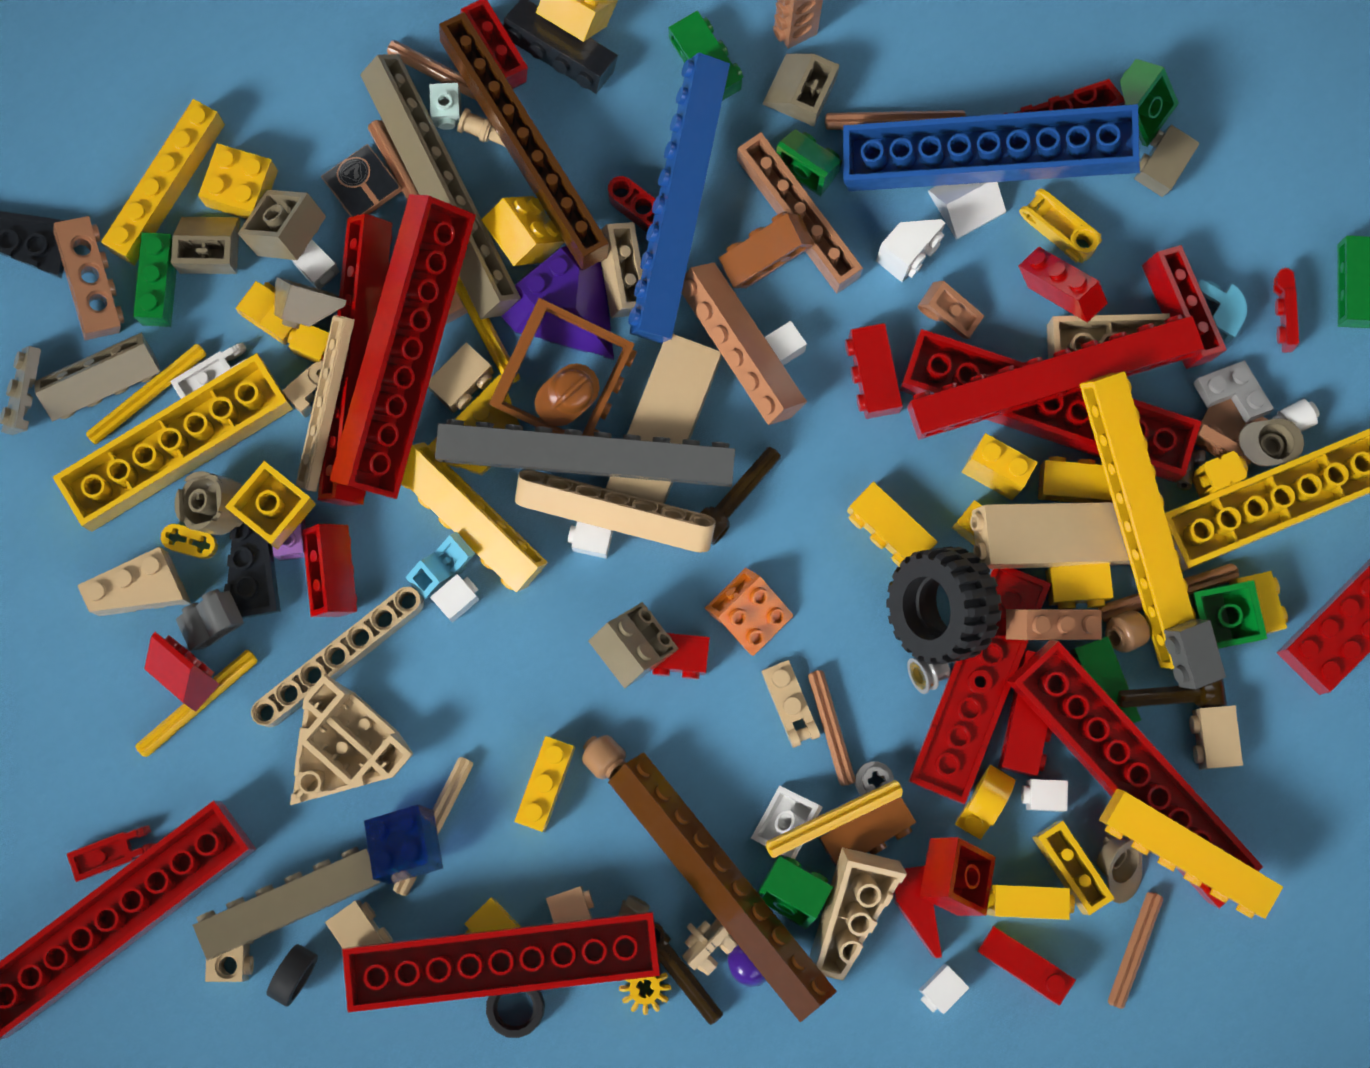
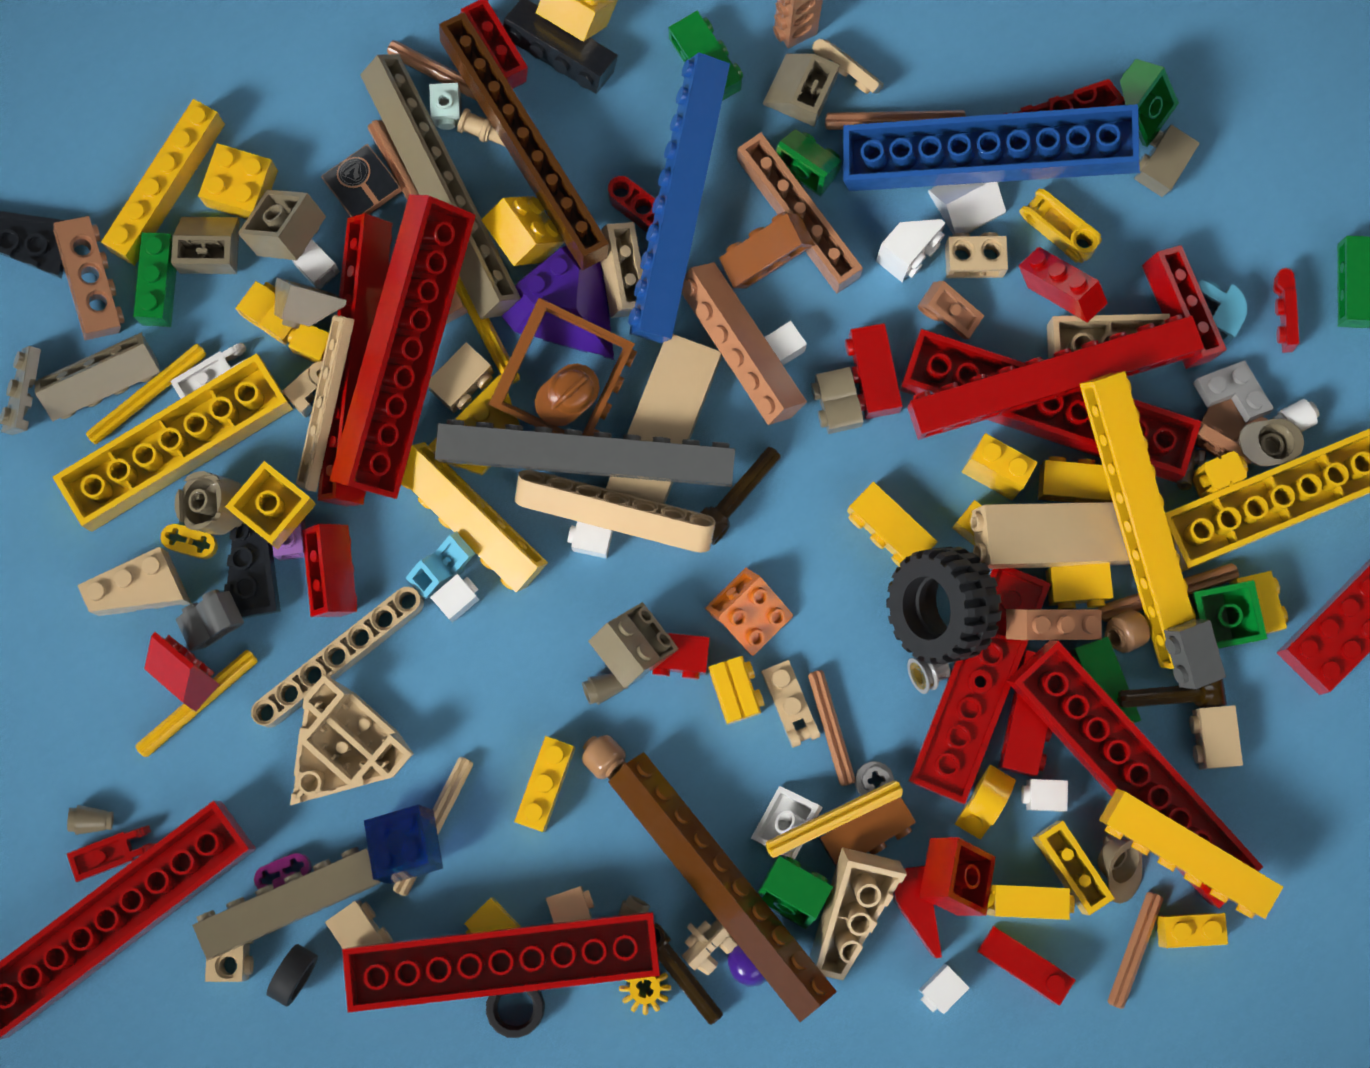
(89, 820): none -> dark tan cone
(280, 866): none -> magenta beam
(601, 688): none -> dark tan cone
(735, 689): none -> yellow brick
(838, 400): none -> dark tan brick
(865, 80): none -> tan hinge
(977, 264): none -> tan brick
(1192, 930): none -> yellow brick

